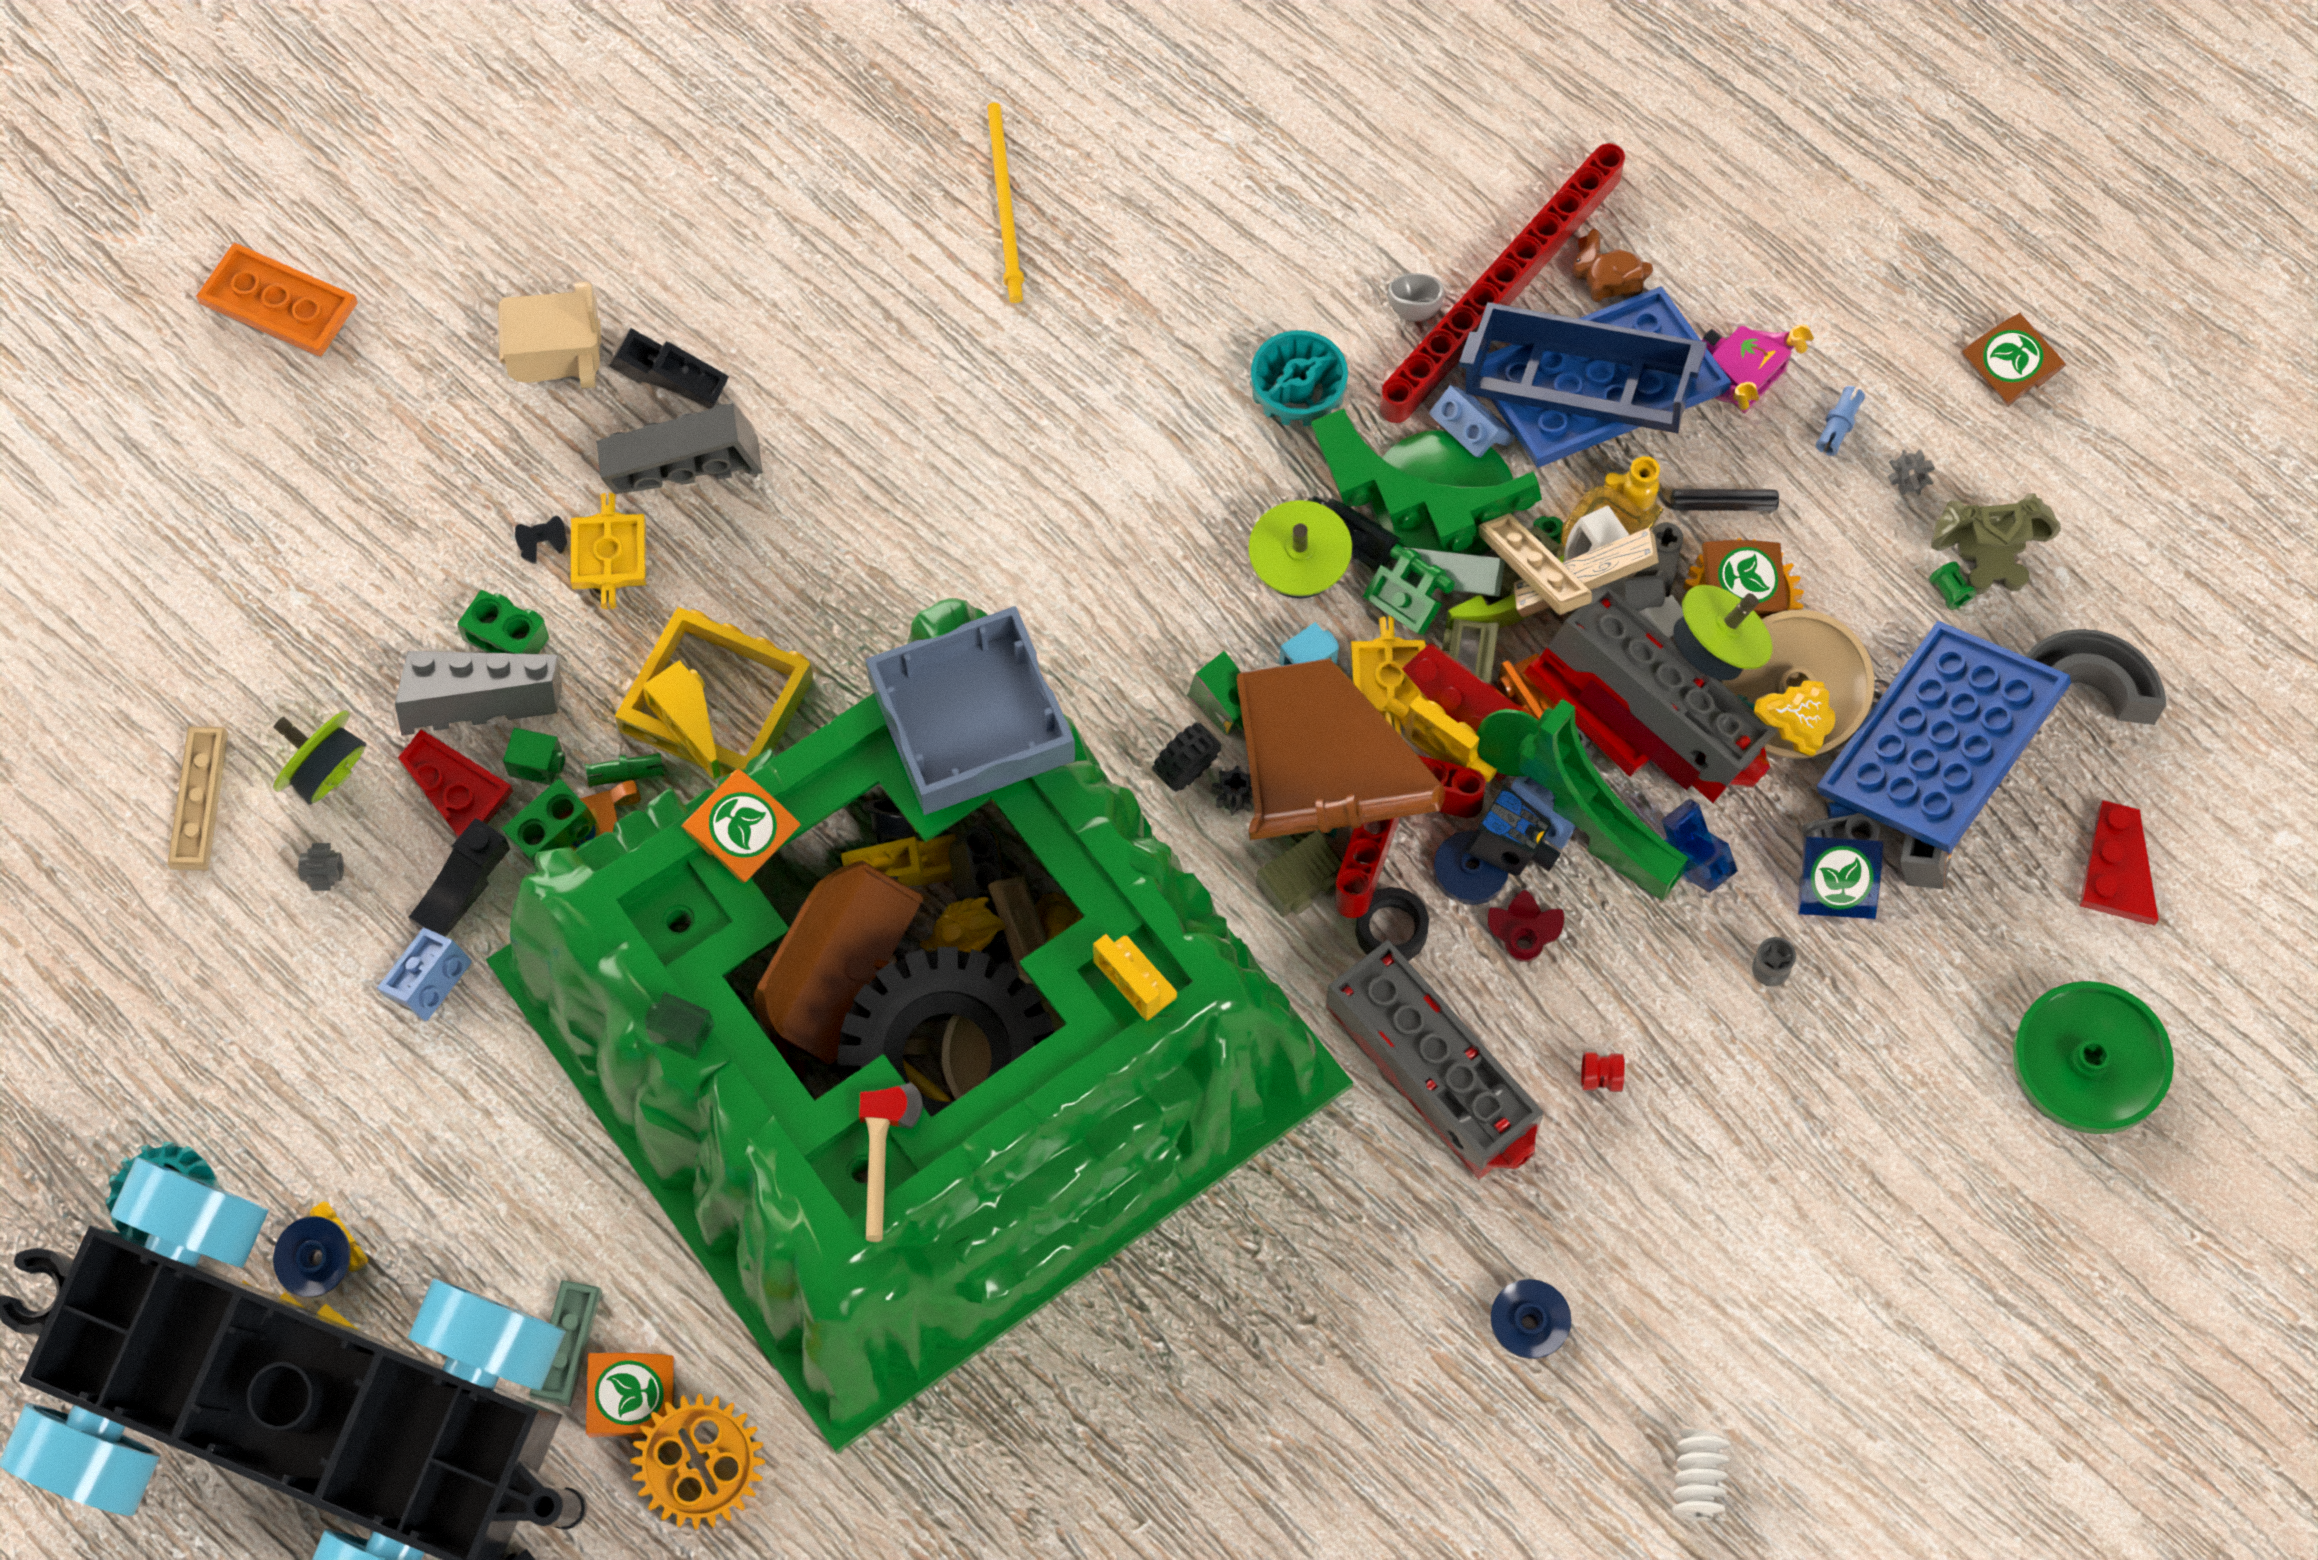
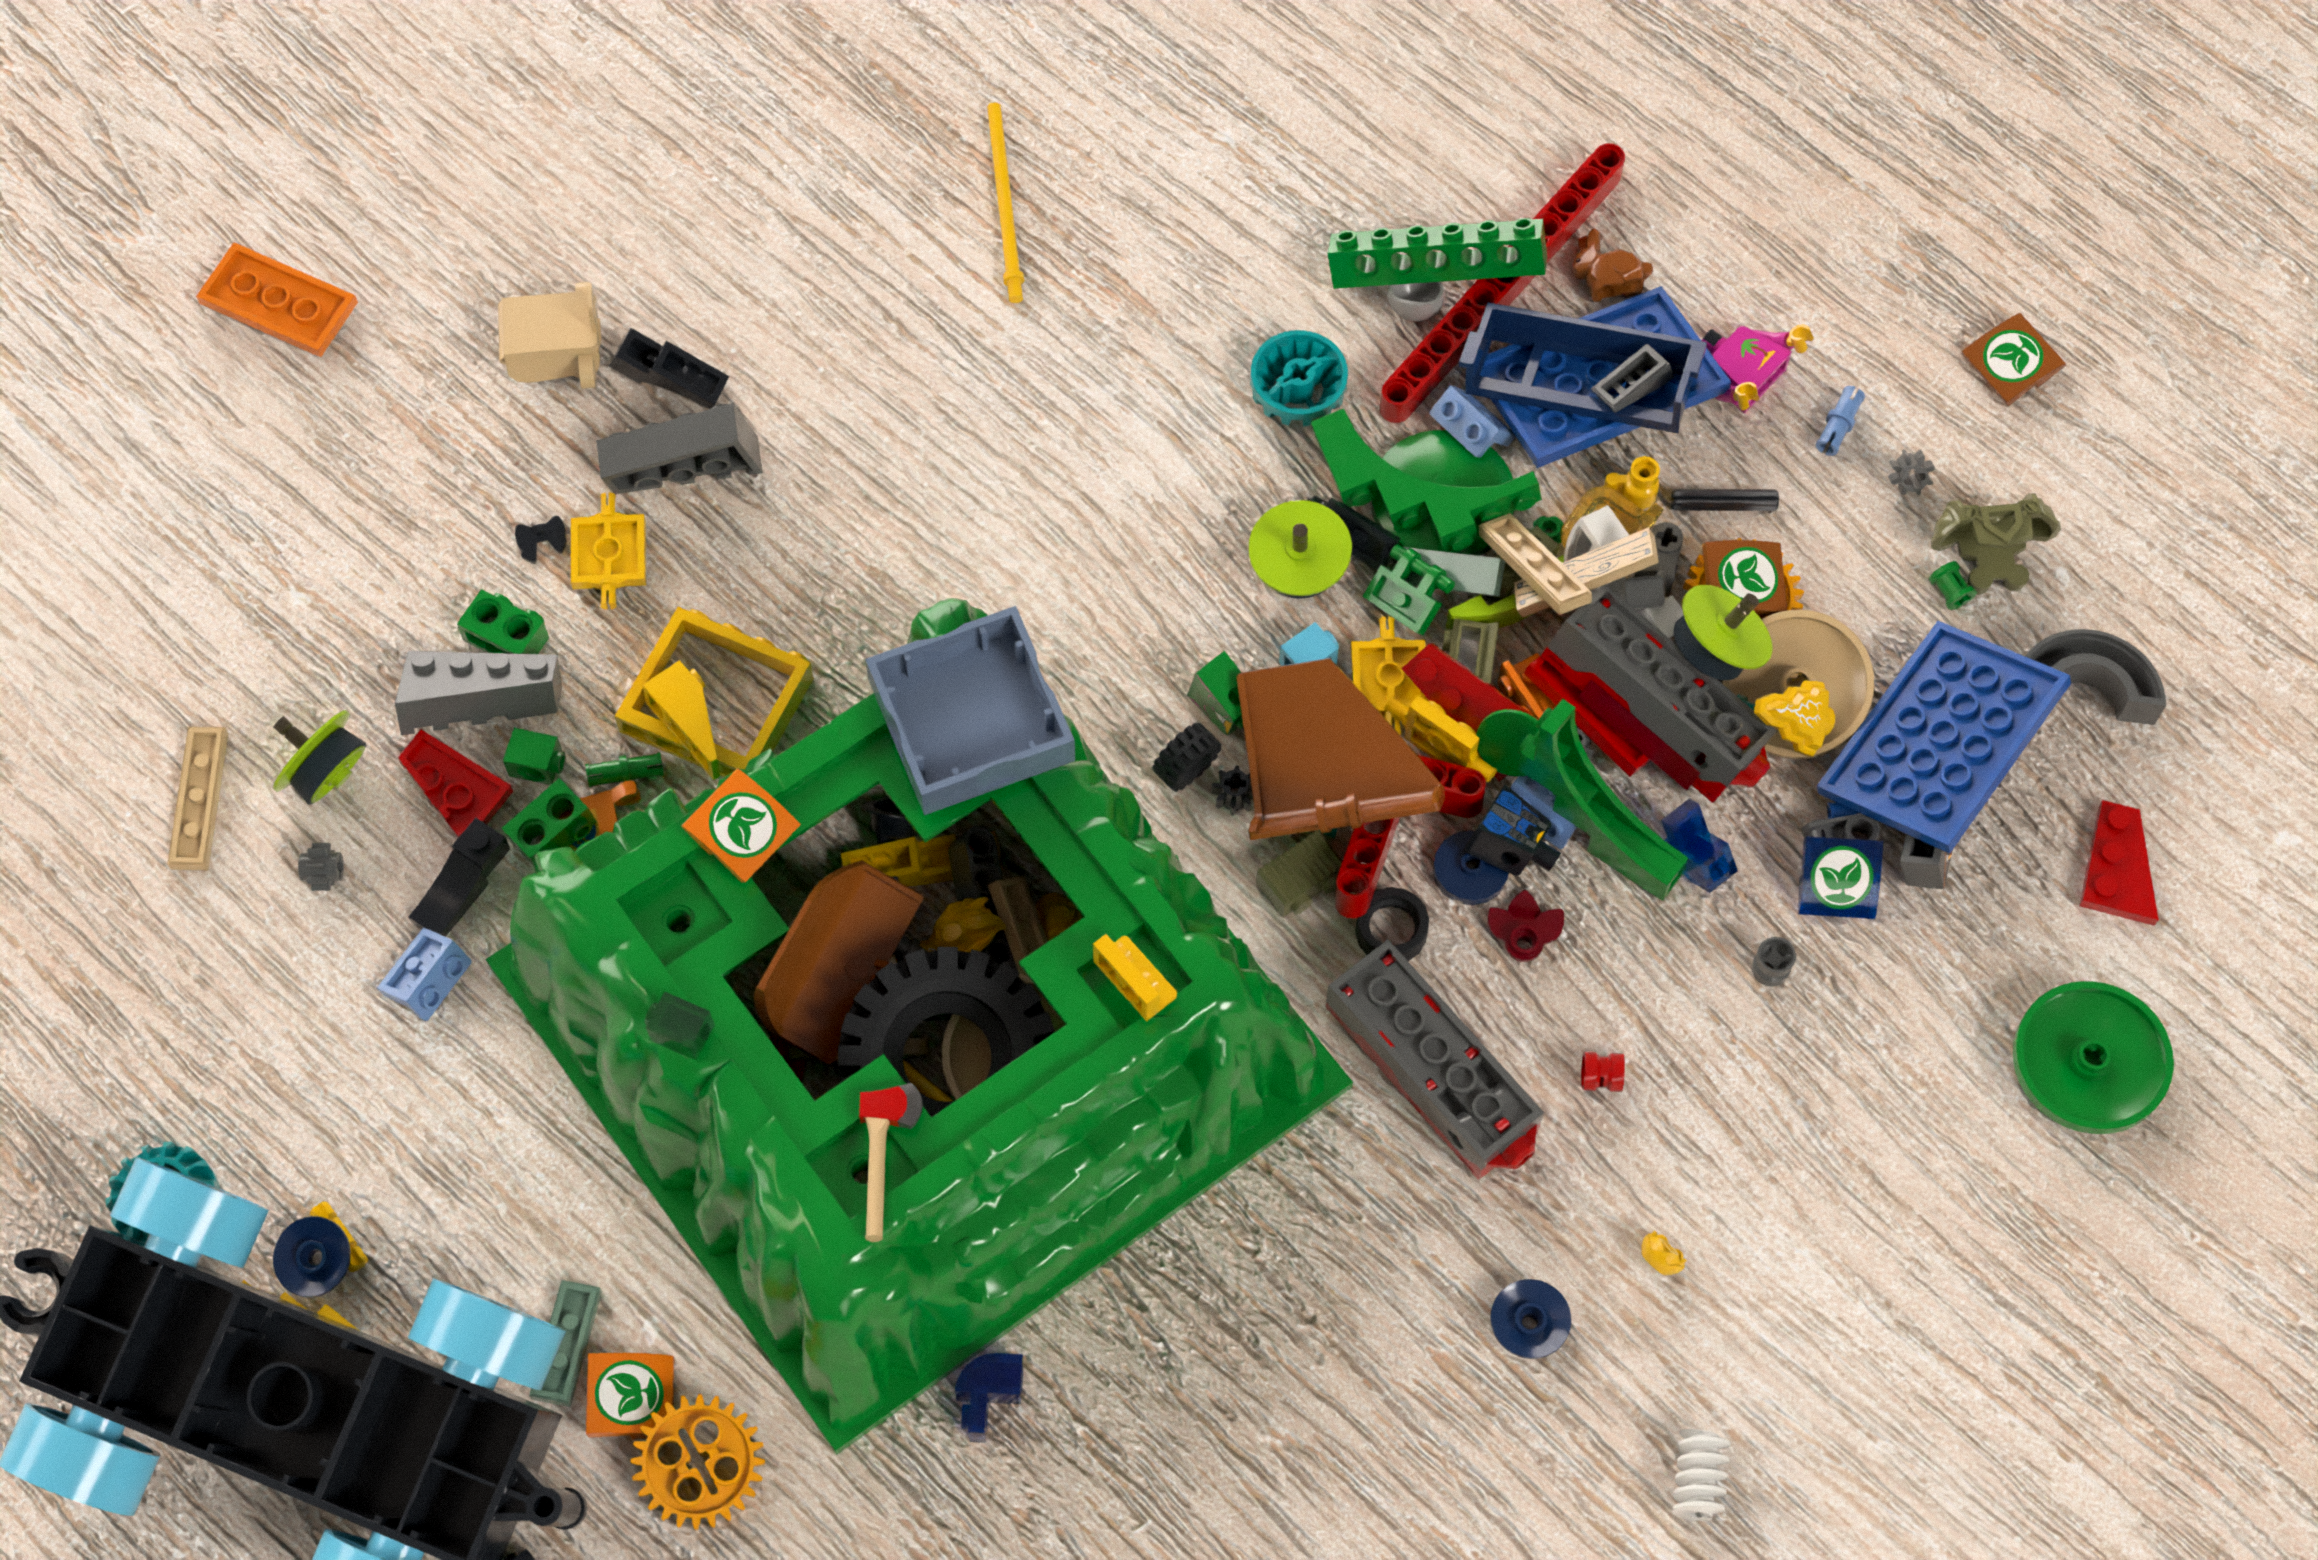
(986, 1381): none -> clear blue brick
(1423, 265): none -> green brick
(1635, 365): none -> dark grey slope
(1662, 1255): none -> yellow plate

